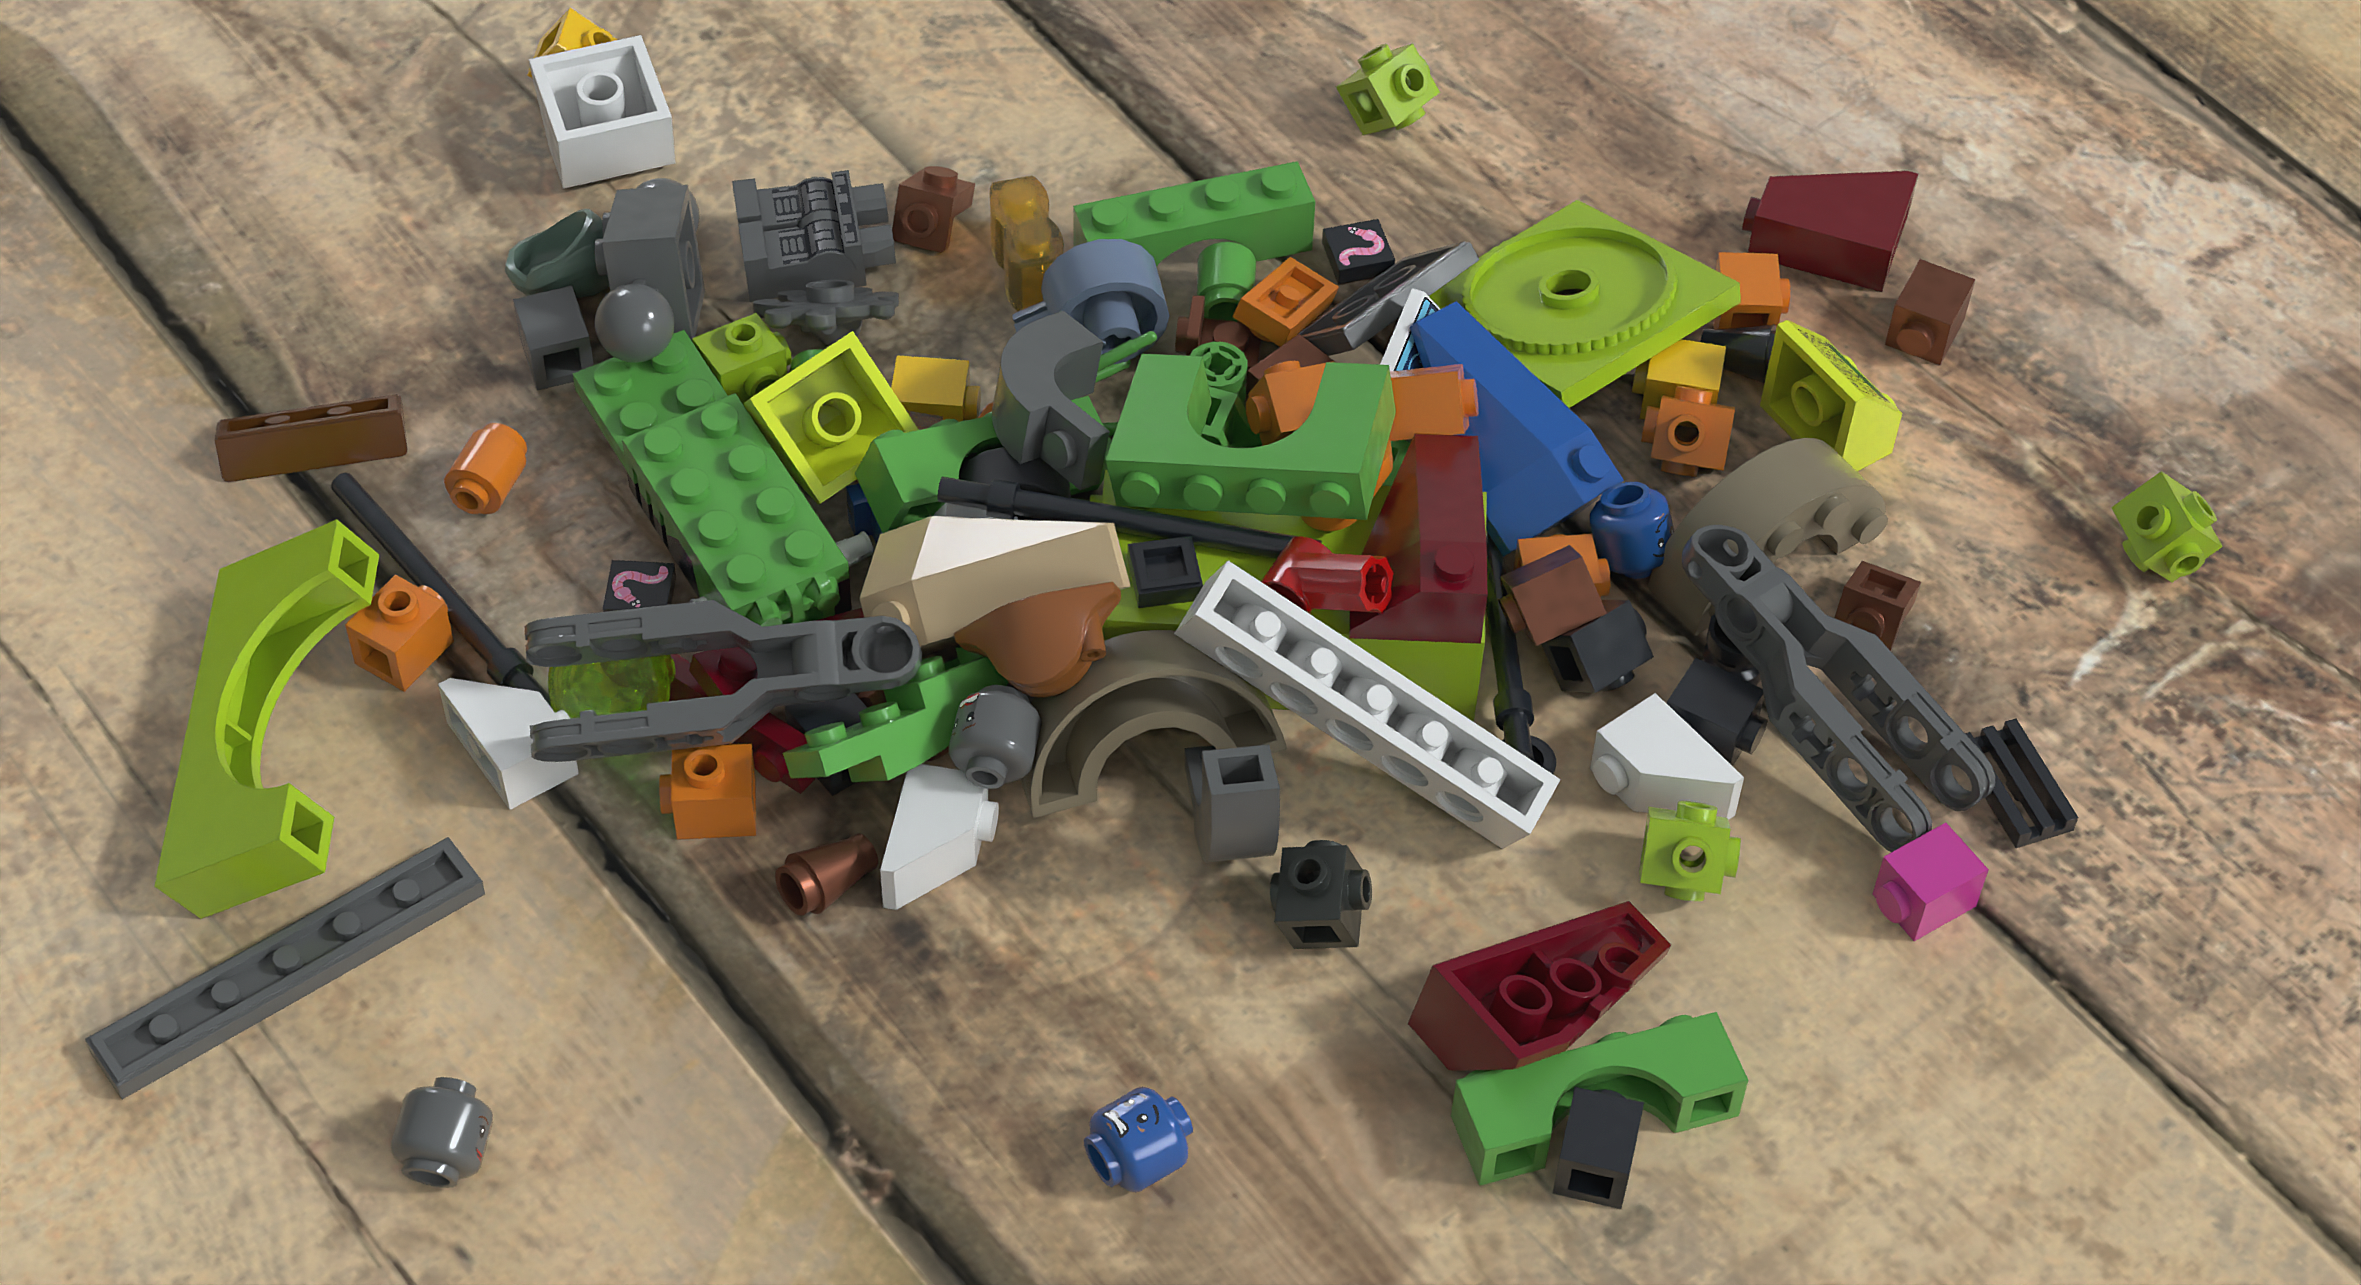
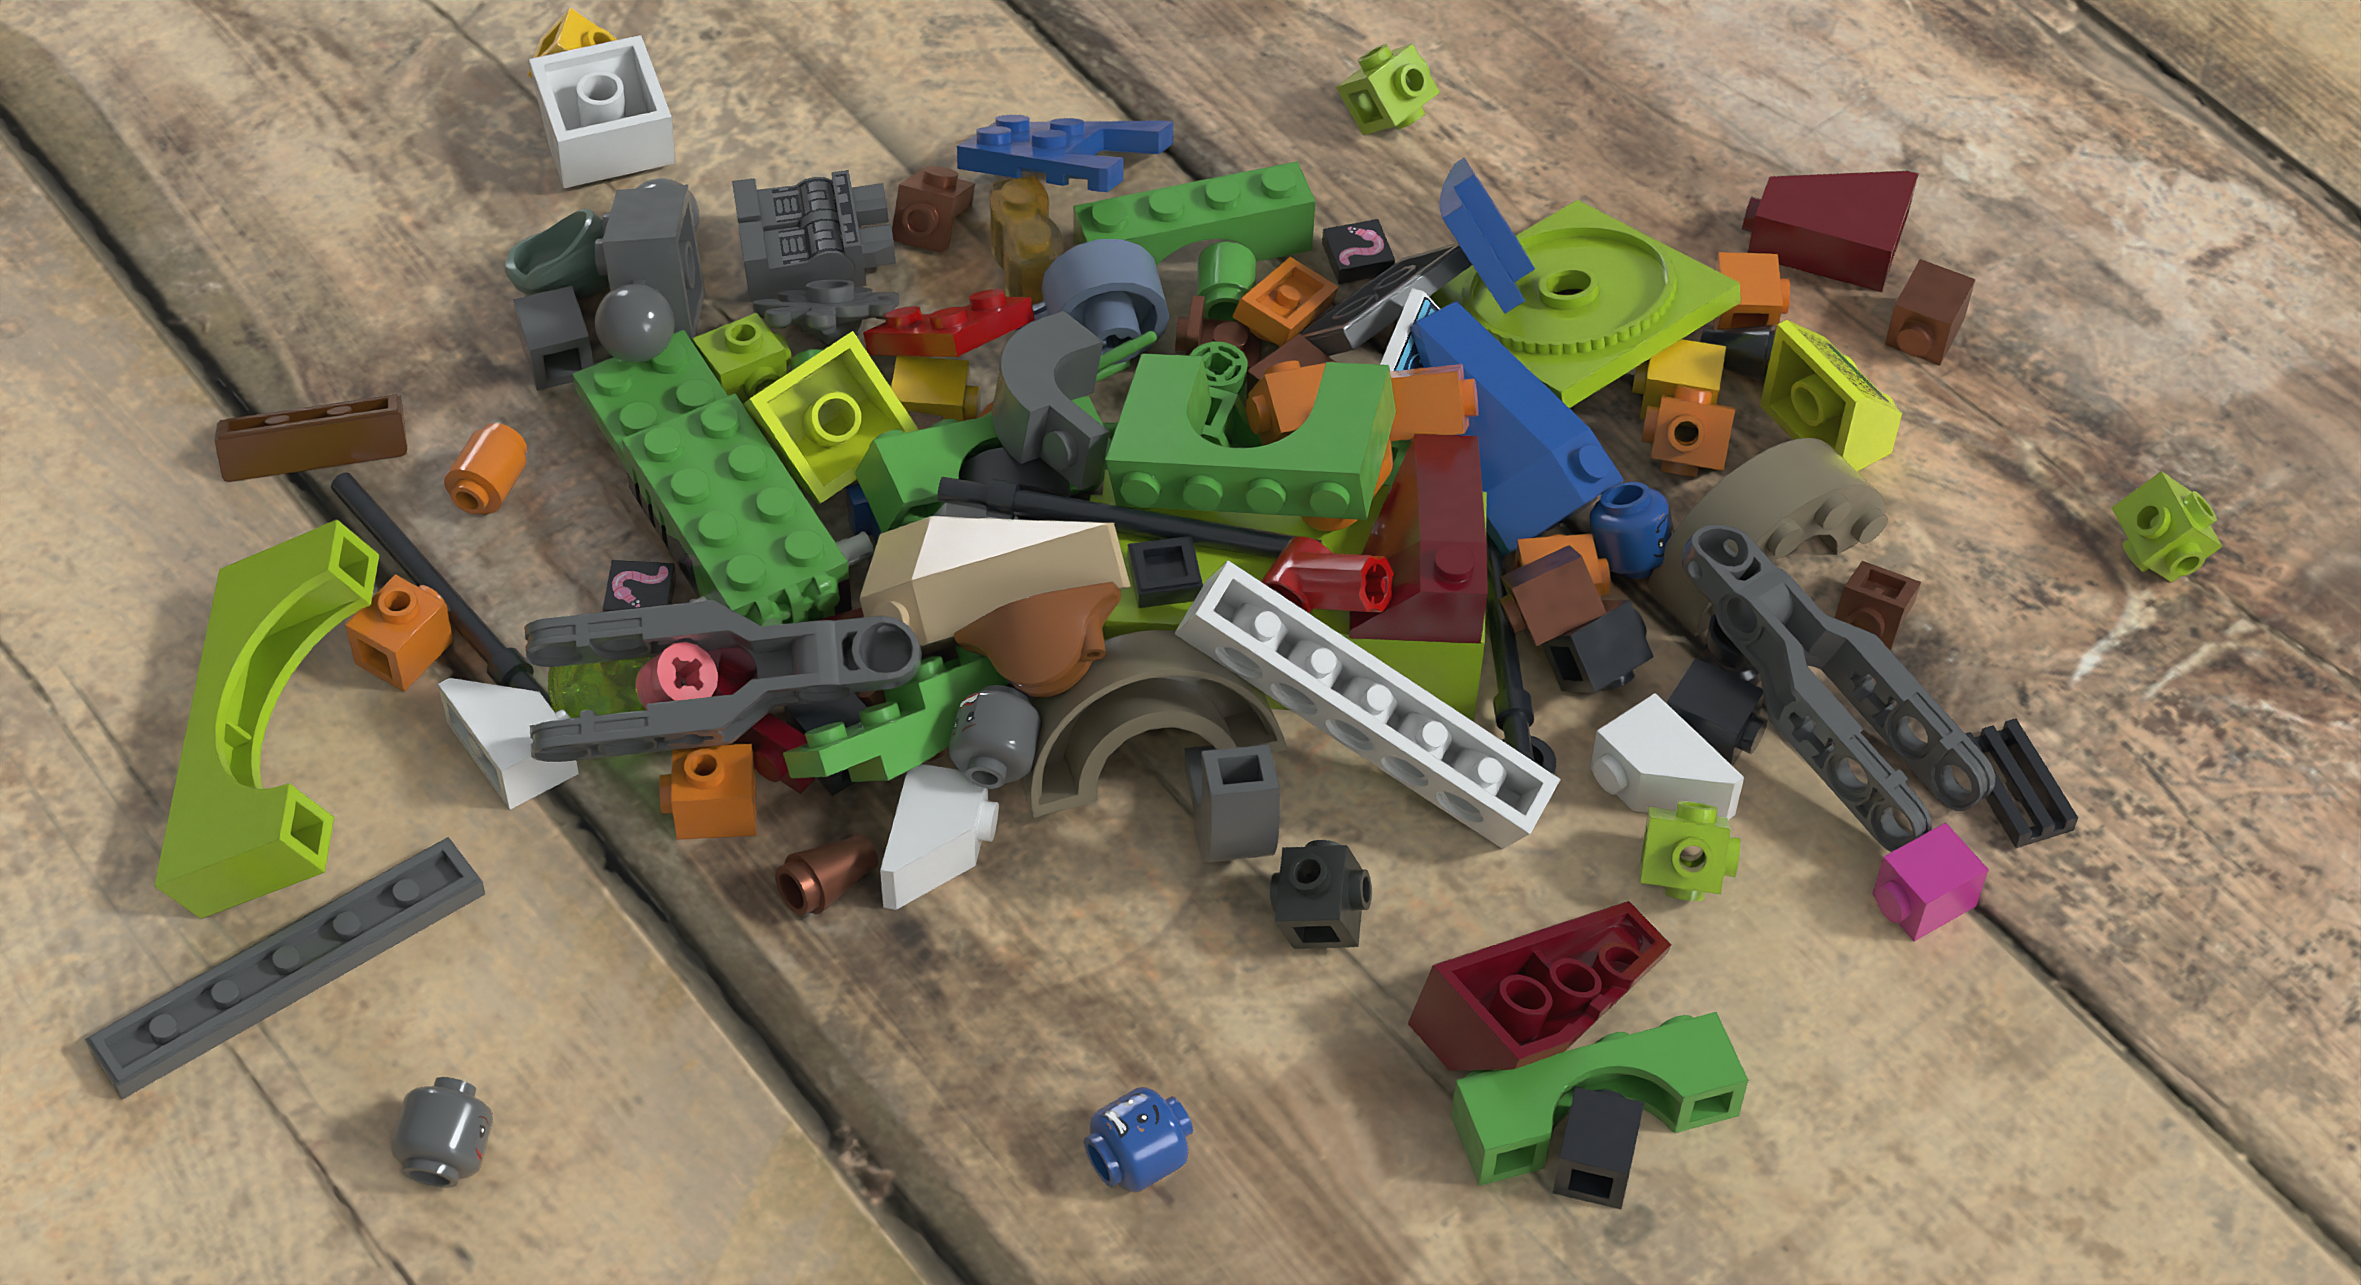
(662, 675): none -> coral wheel
(949, 330): none -> red plate
(1061, 148): none -> blue wing
(1484, 235): none -> blue slope

